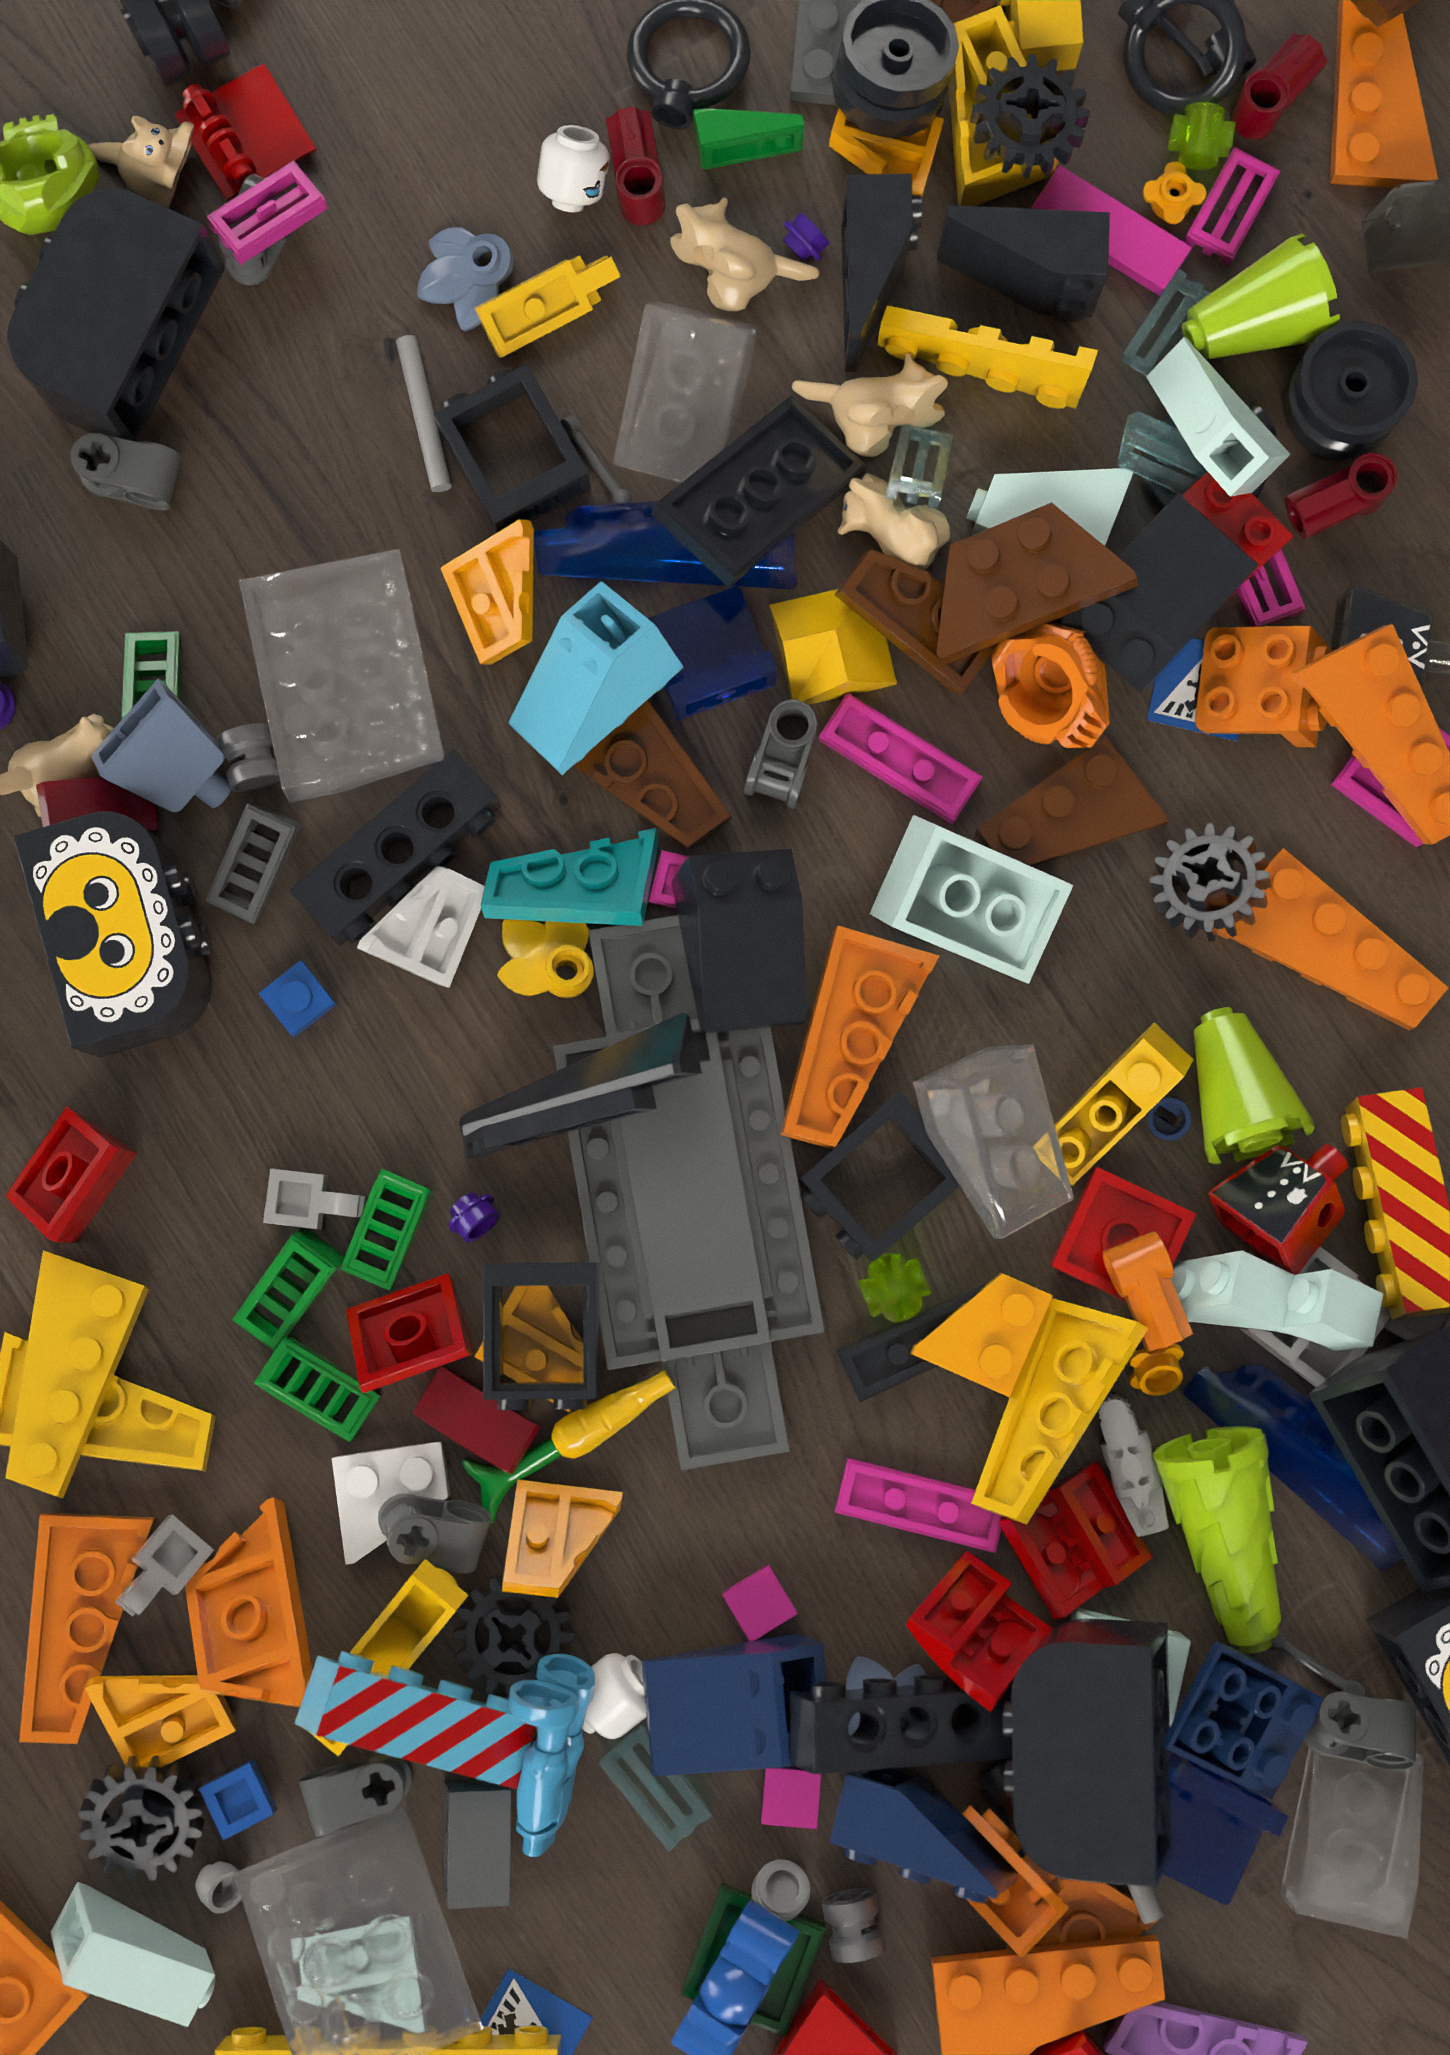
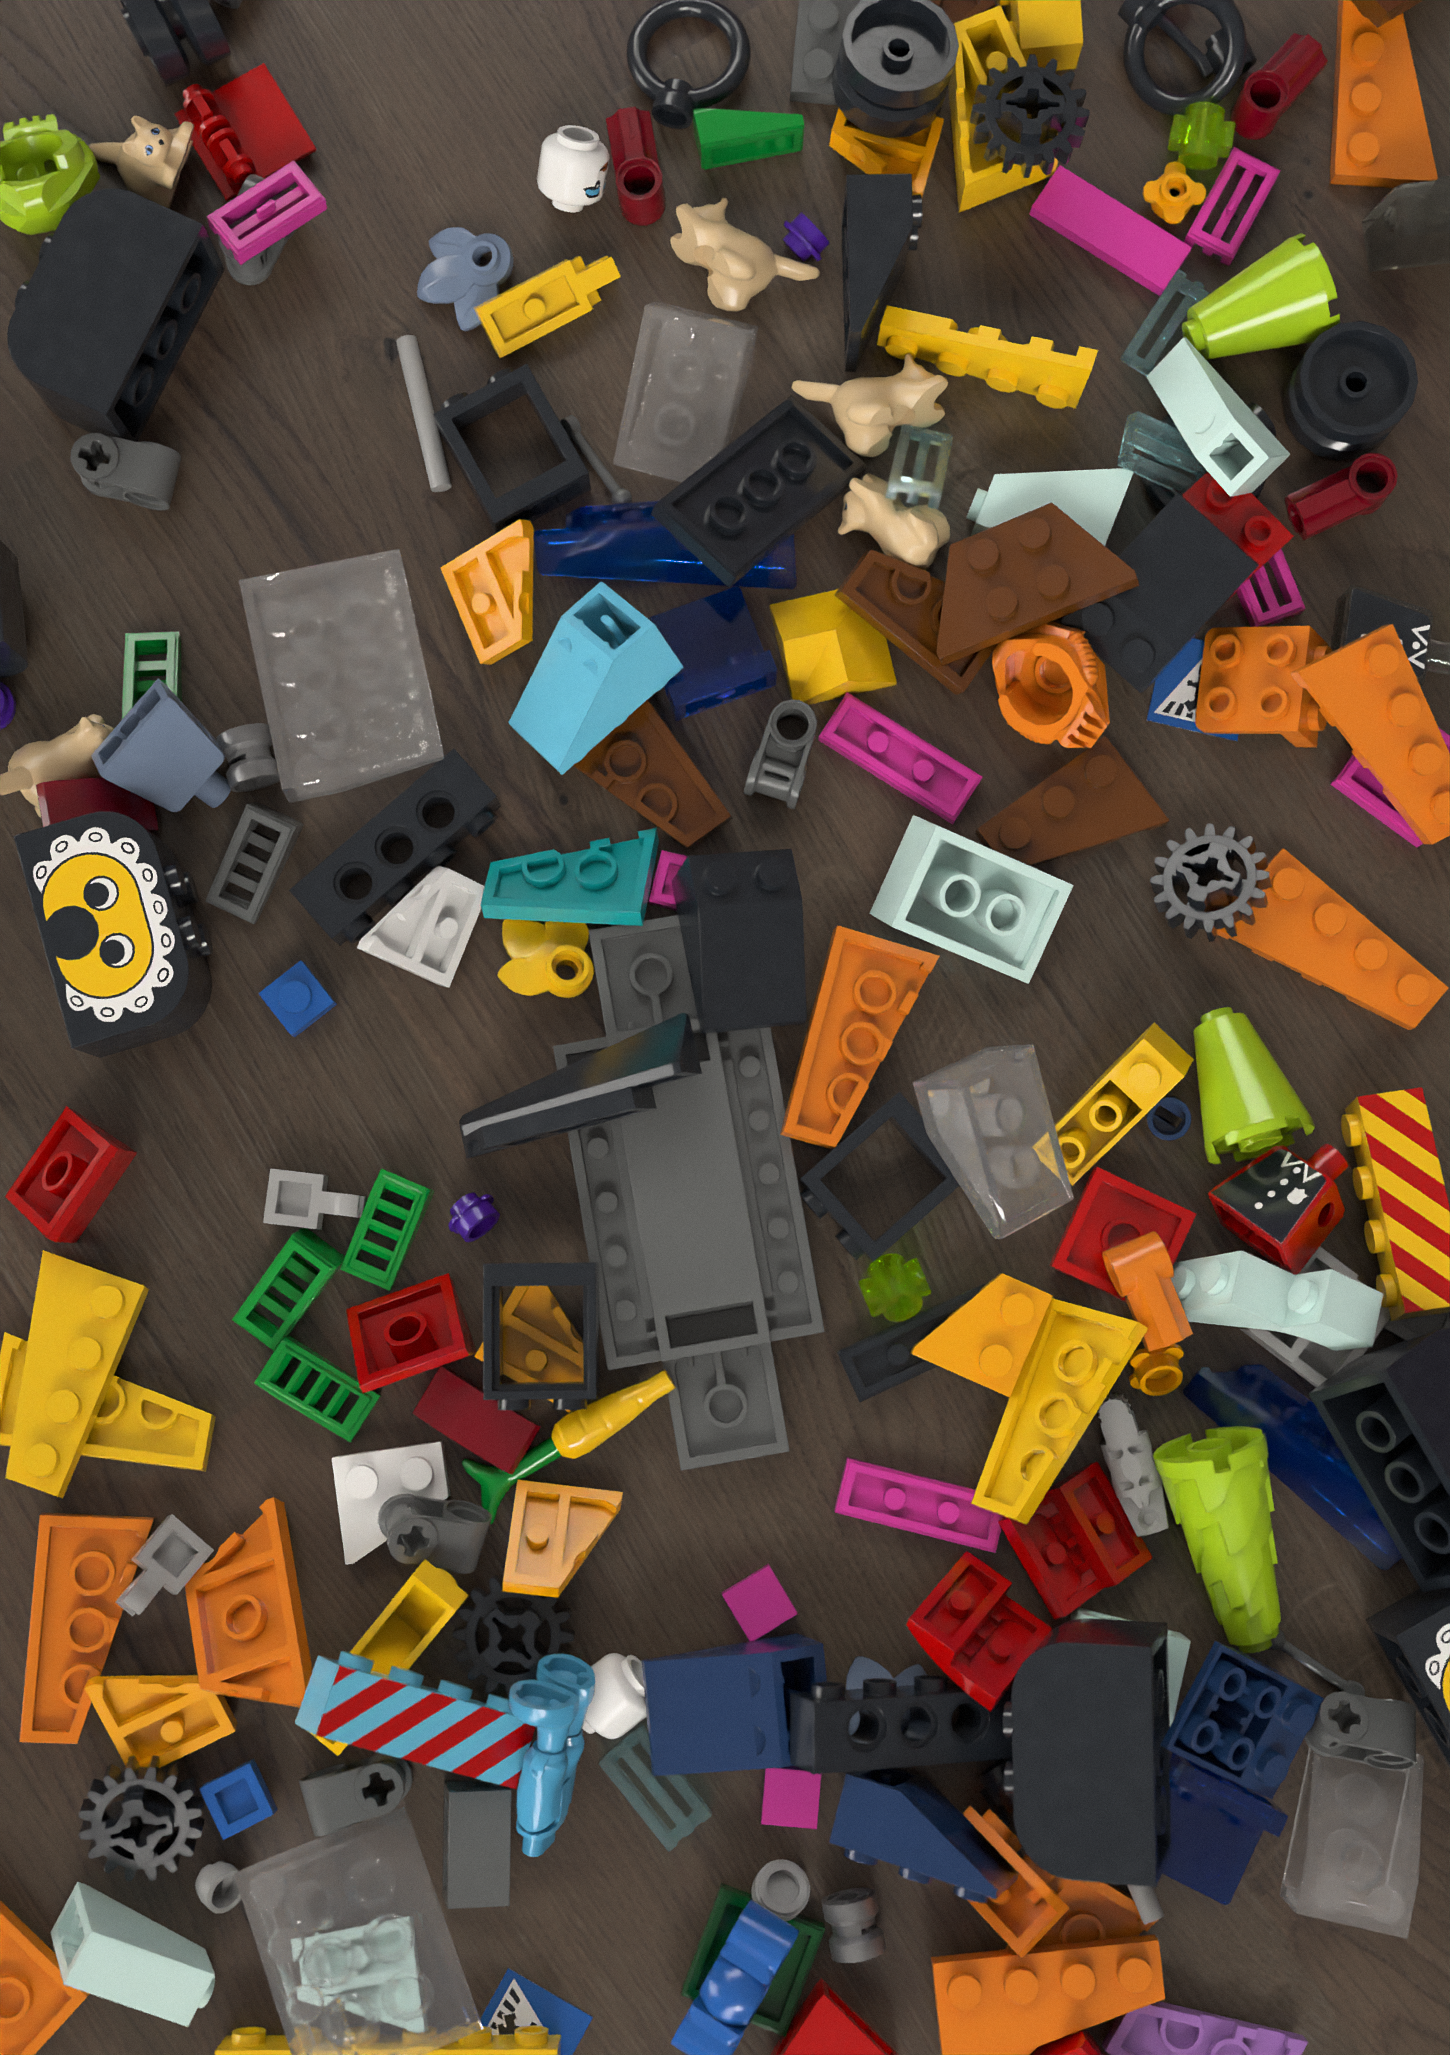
(1032, 256): black slope -> none

